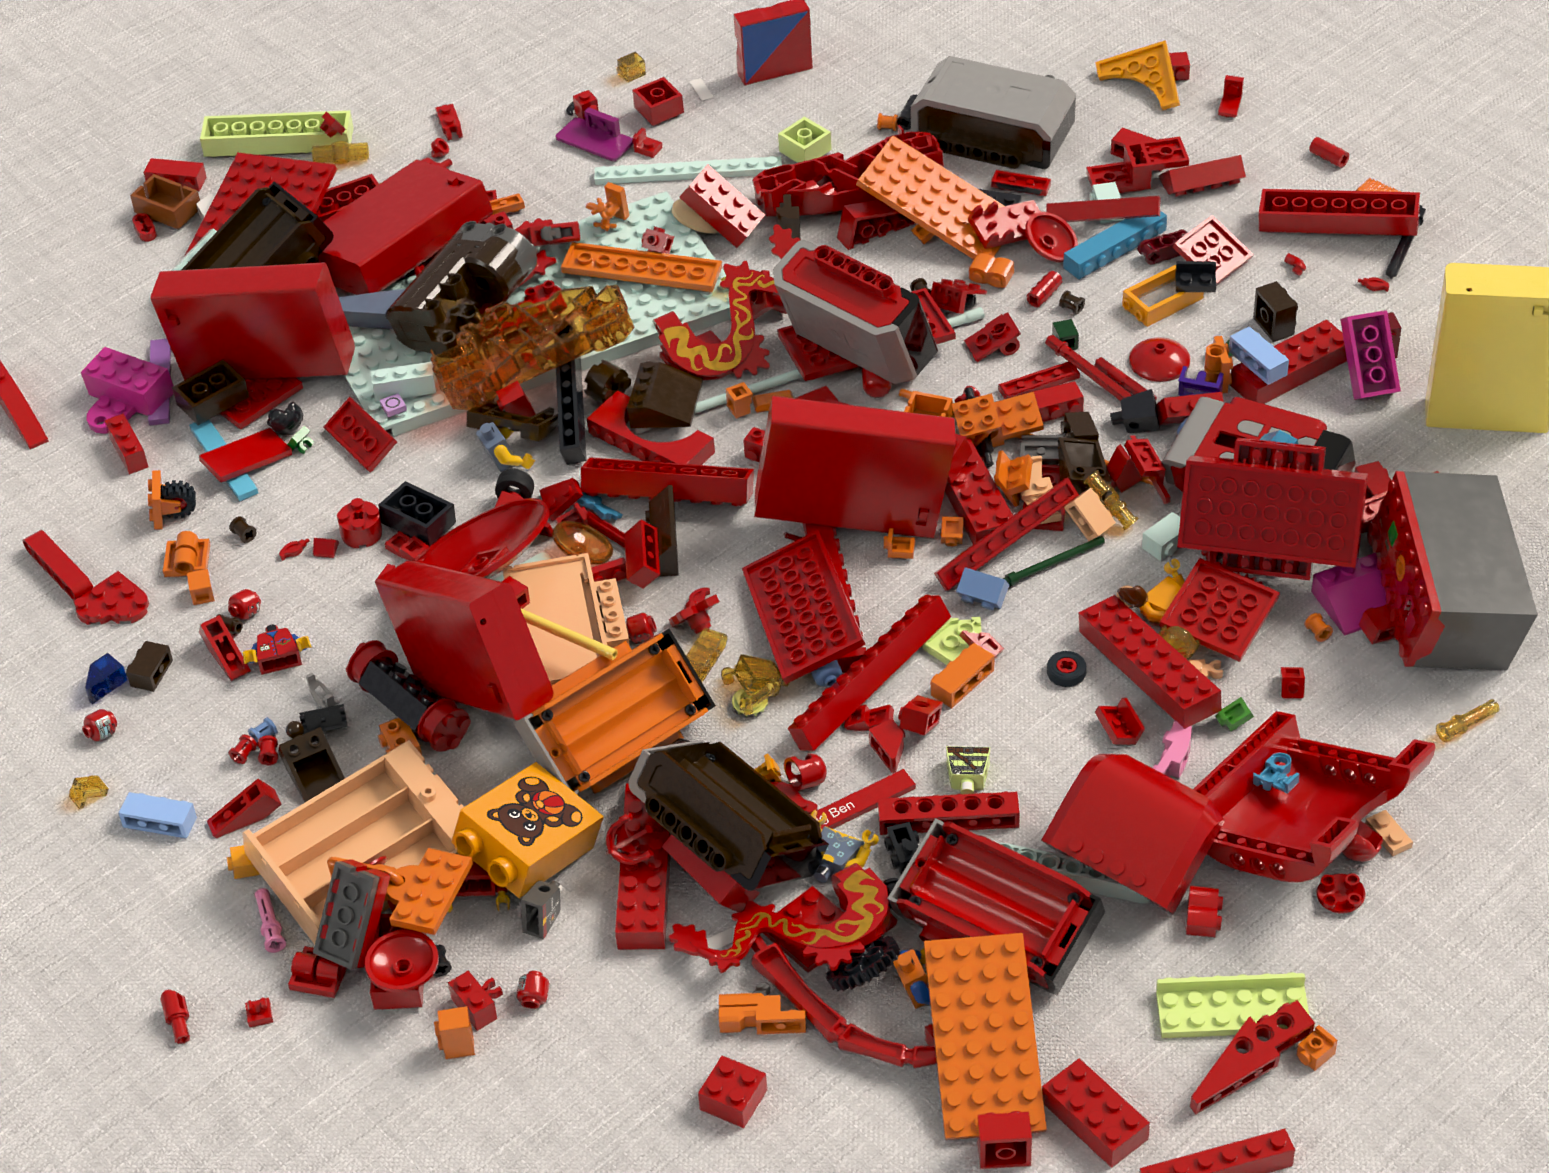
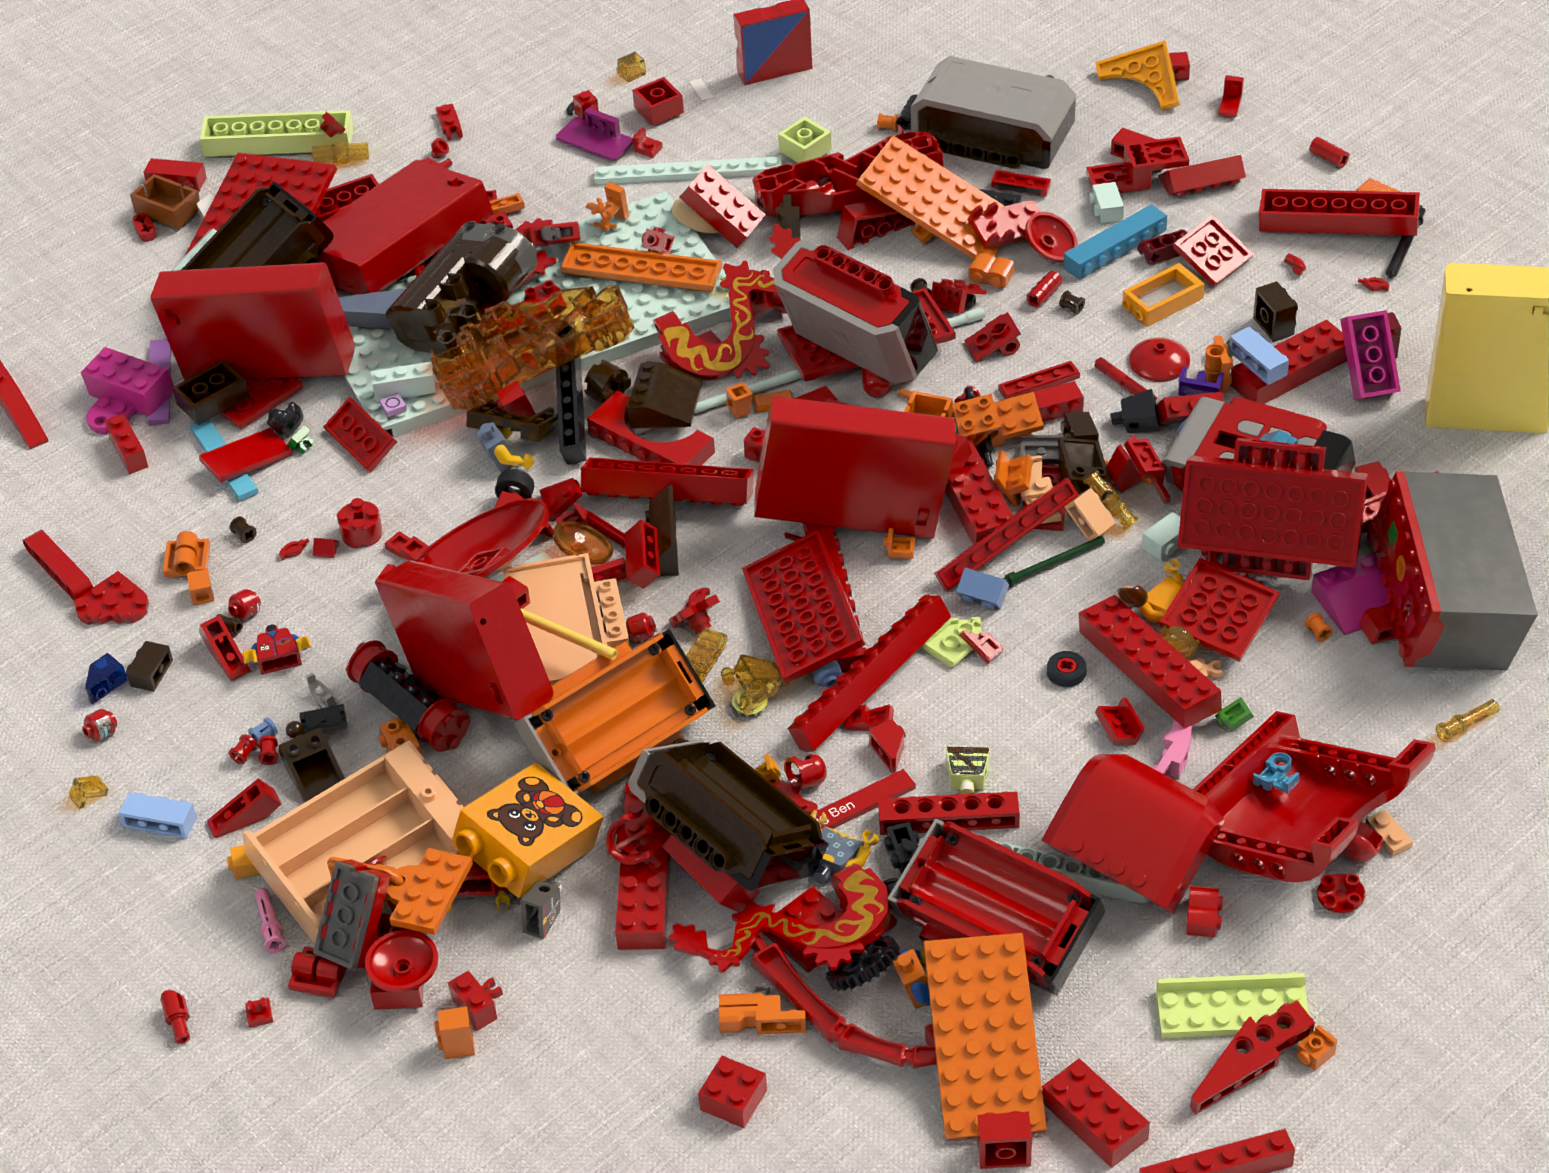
(169, 499): plate -> none
(417, 513): black brick -> none
(443, 965): black bush -> none
(532, 989): red head -> none
(600, 509): dark azure piece -> none
(920, 715): red brick -> none
(952, 531): orange bracket -> none
(962, 675): orange brick -> none
(1062, 349): red axle -> none
(1066, 332): dark green brick -> none
(1106, 209): red tile -> none
(1195, 276): black bracket -> none
(1292, 682): red bracket -> none

